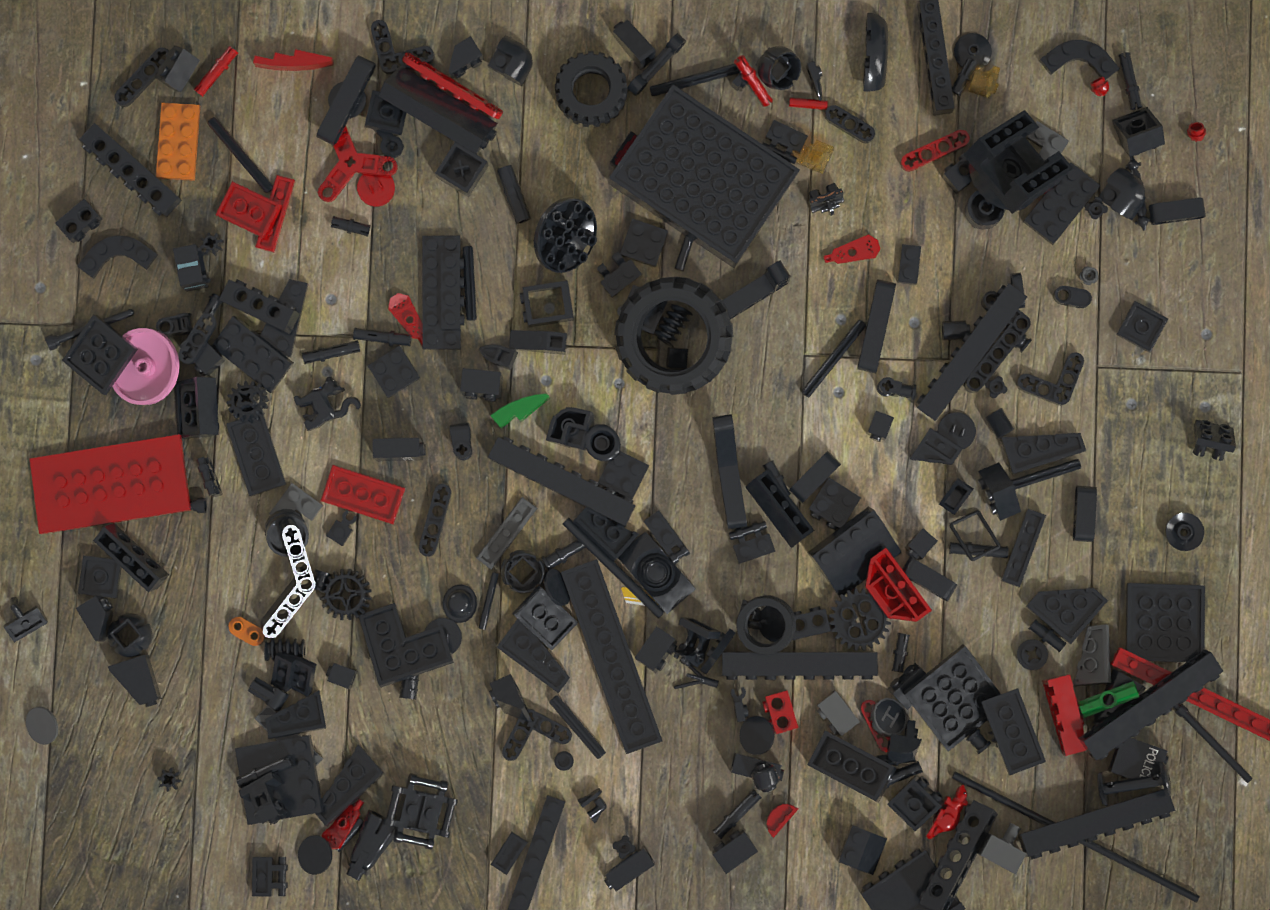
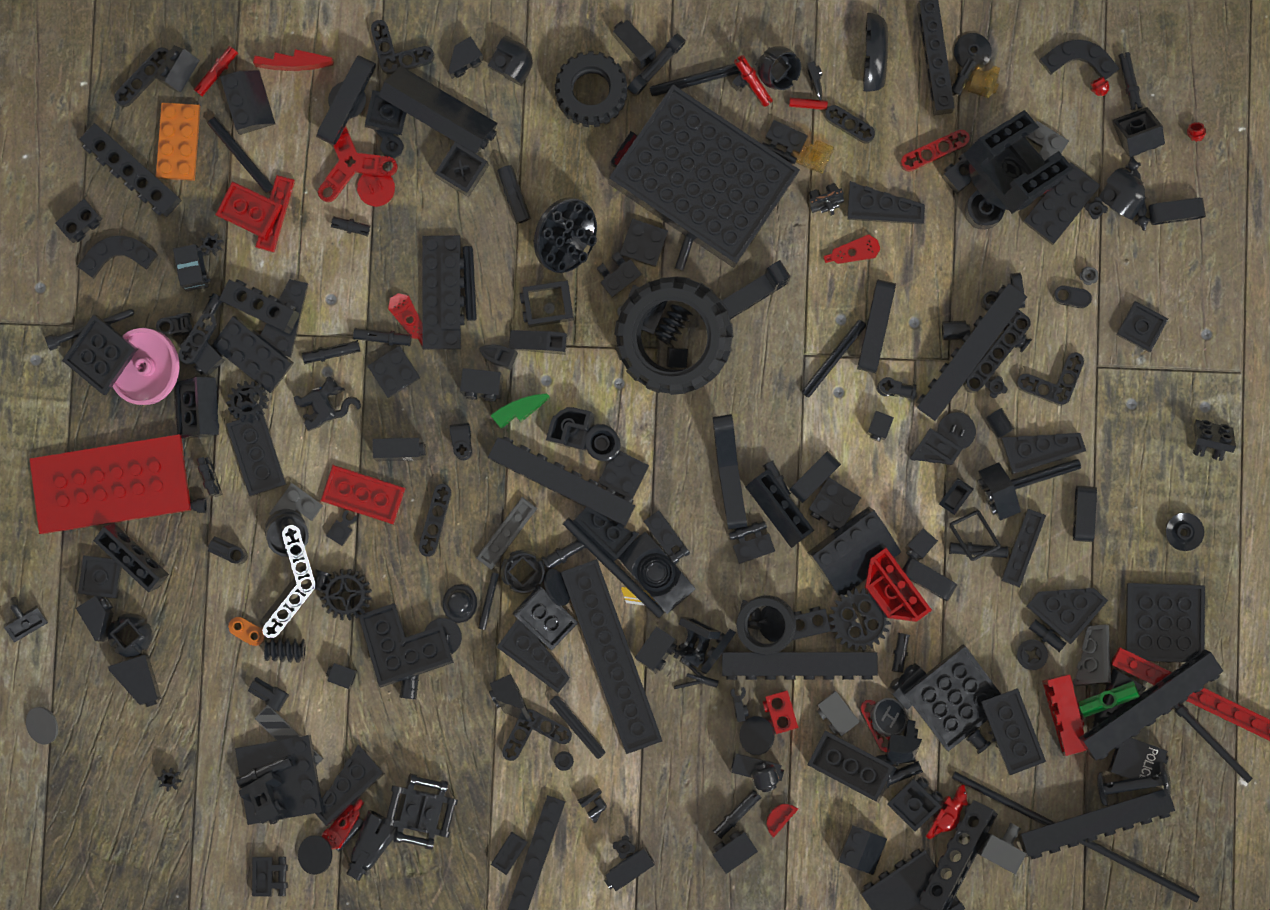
(226, 550): none -> black piece
(247, 101): none -> black slope
(293, 673): black slope -> none
(298, 718): black wing -> none
(445, 82): red plate -> none
(879, 206): none -> black wing
(909, 264): black plate -> none

